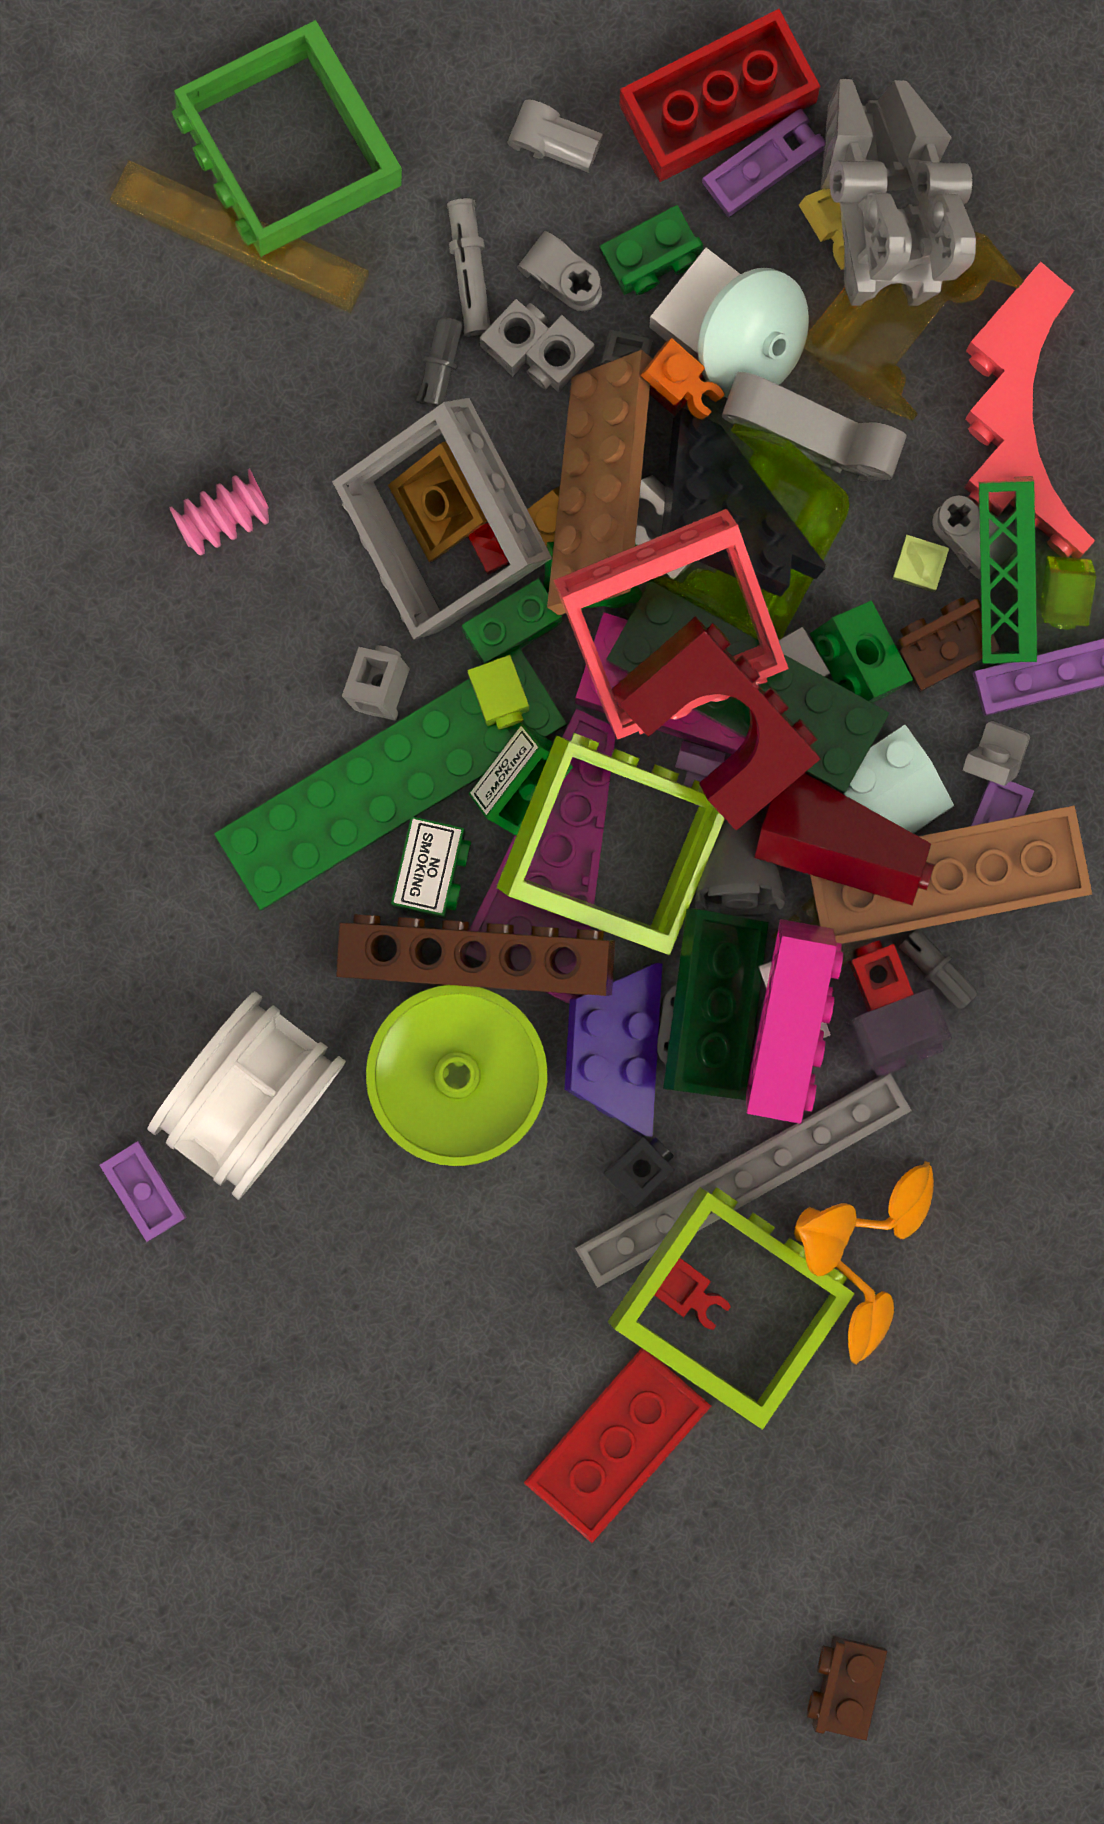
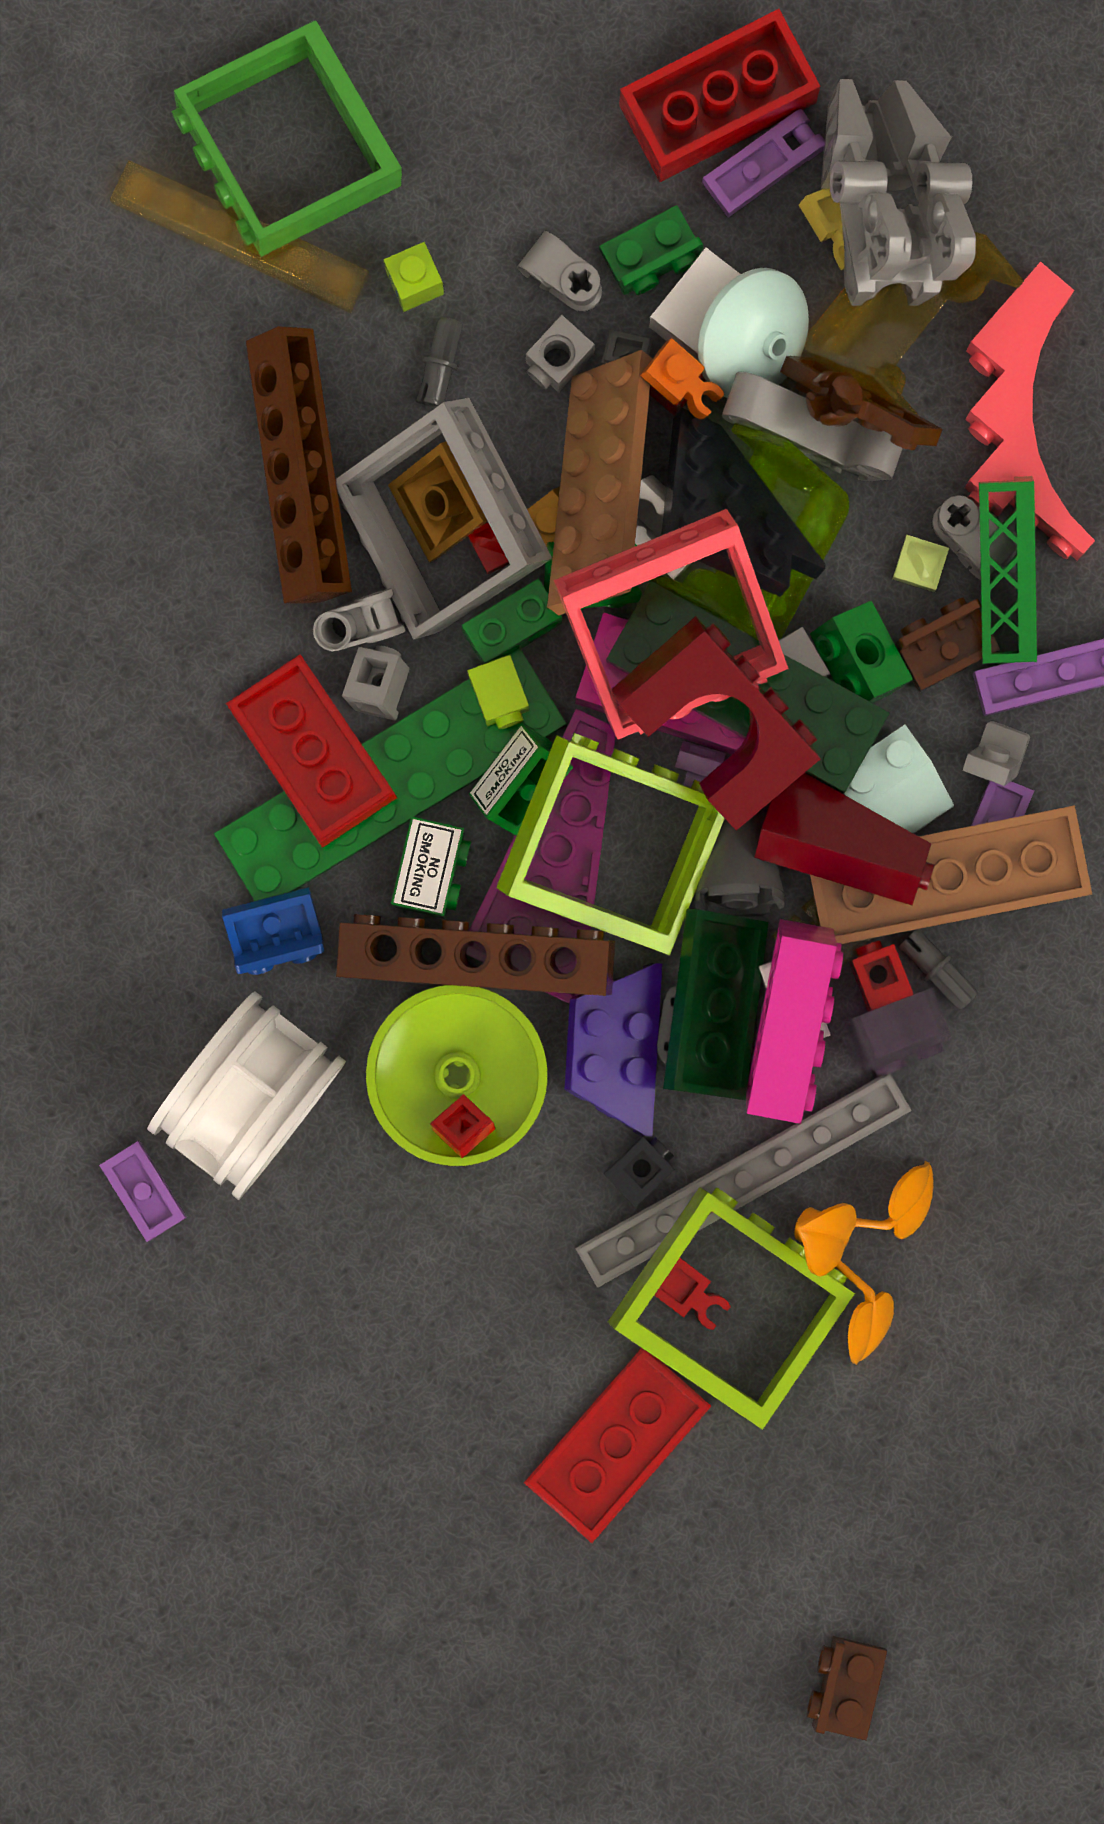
(221, 513): bright pink piece -> none
(274, 931): none -> blue bracket
(298, 465): none -> reddish brown brick
(311, 750): none -> red tile
(365, 619): none -> light grey piece
(414, 276): none -> lime brick
(462, 1126): none -> red tile
(469, 266): light grey pin -> none
(508, 354): light grey brick -> none
(549, 135): light grey piece -> none
(839, 398): none -> reddish brown plate
(1067, 592): clear neon green brick -> none

